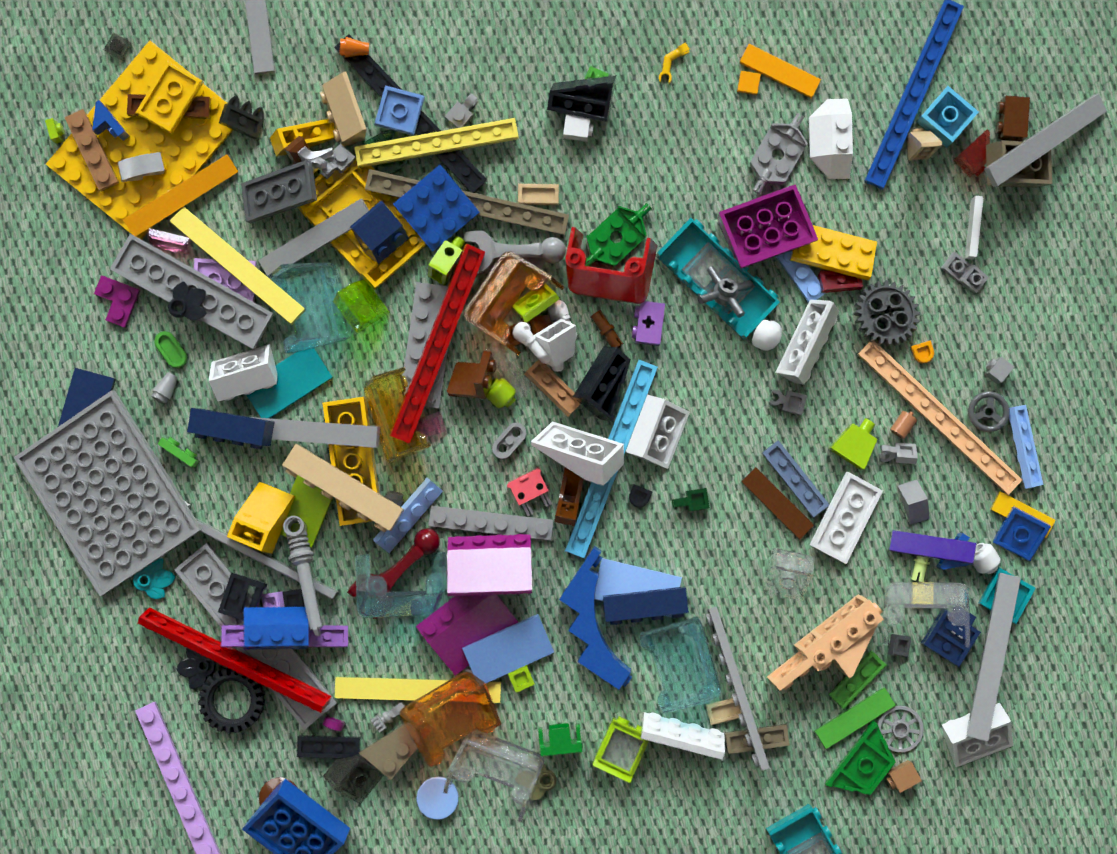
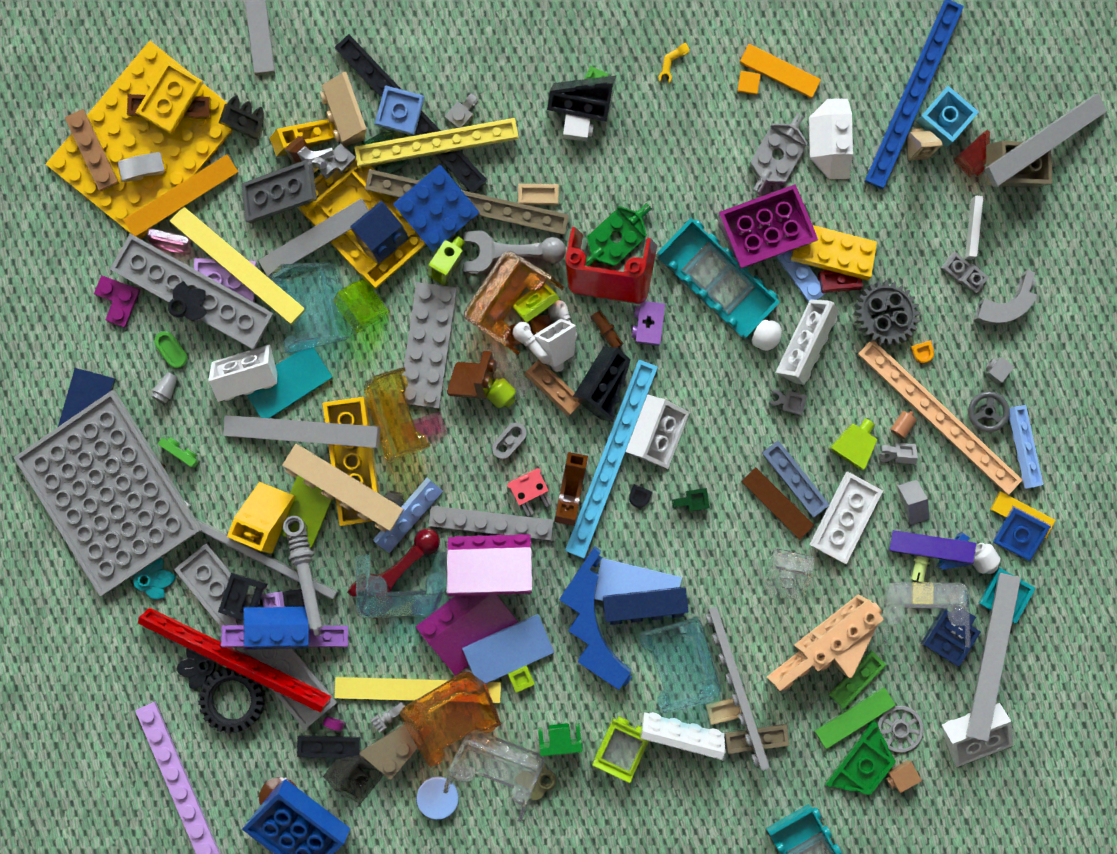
(55, 130): lime plate -> none
(105, 120): blue slope -> none
(117, 46): clear smoke plate -> none
(230, 427): dark blue brick -> none
(351, 47): orange cone -> none
(437, 343): red plate -> none
(581, 452): white slope -> none
(725, 291): dark grey bar -> none
(899, 645): dark grey tile -> none
(1000, 313): none -> light grey arch
(1013, 118): reddish brown brick -> none

